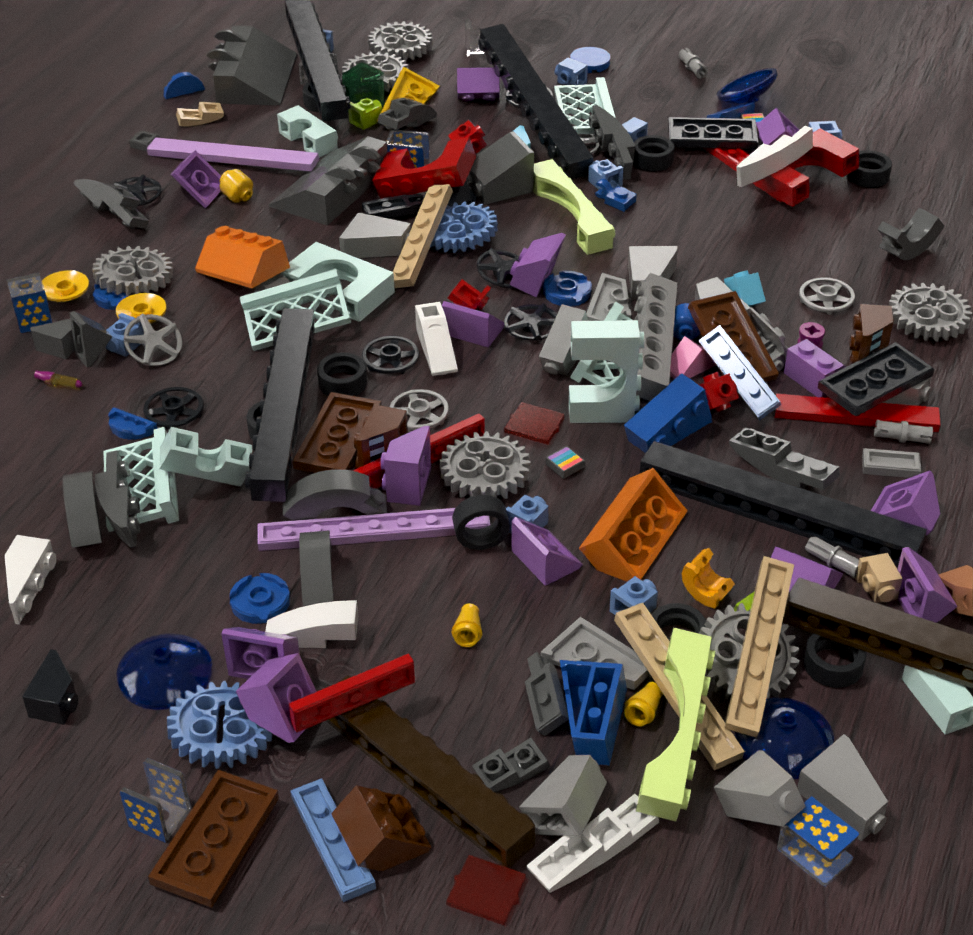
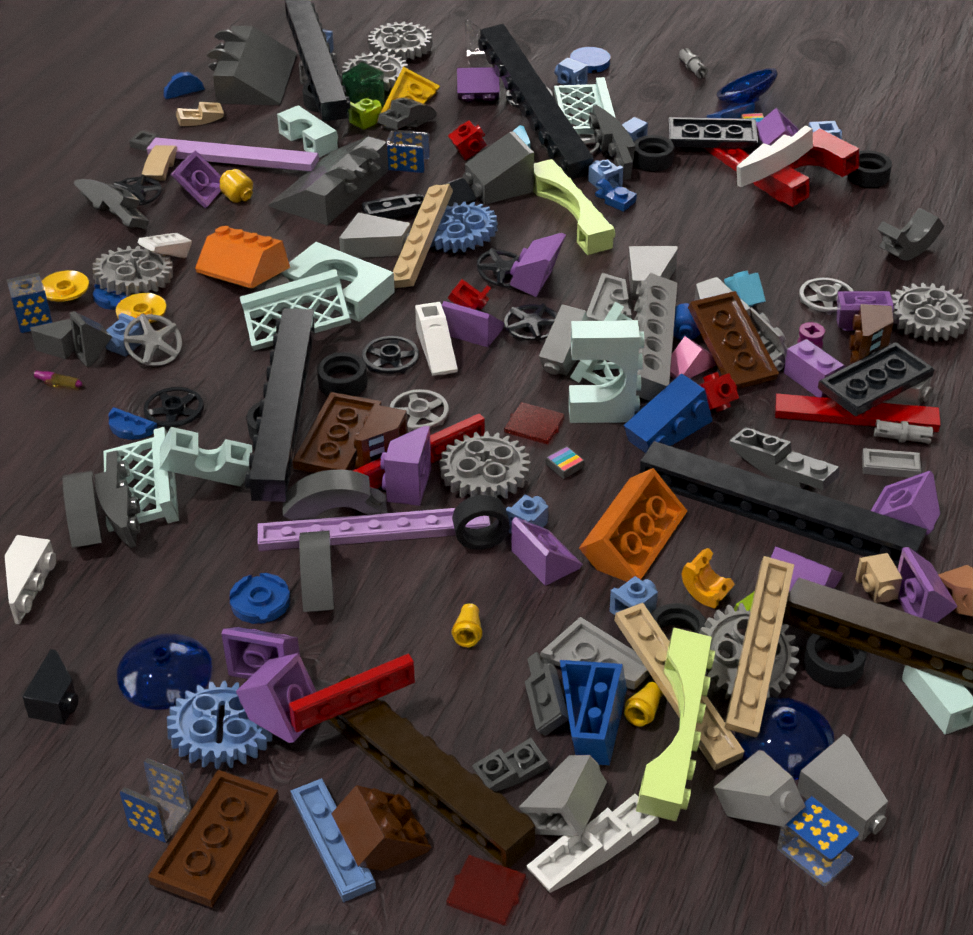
(159, 161): none -> tan slope
(168, 244): none -> white slope
(318, 623): white slope -> none
(401, 177): red arch -> none
(567, 288): blue tile -> none
(748, 381): tile -> none
(833, 556): light grey axle -> none
(849, 304): none -> medium lavender slope

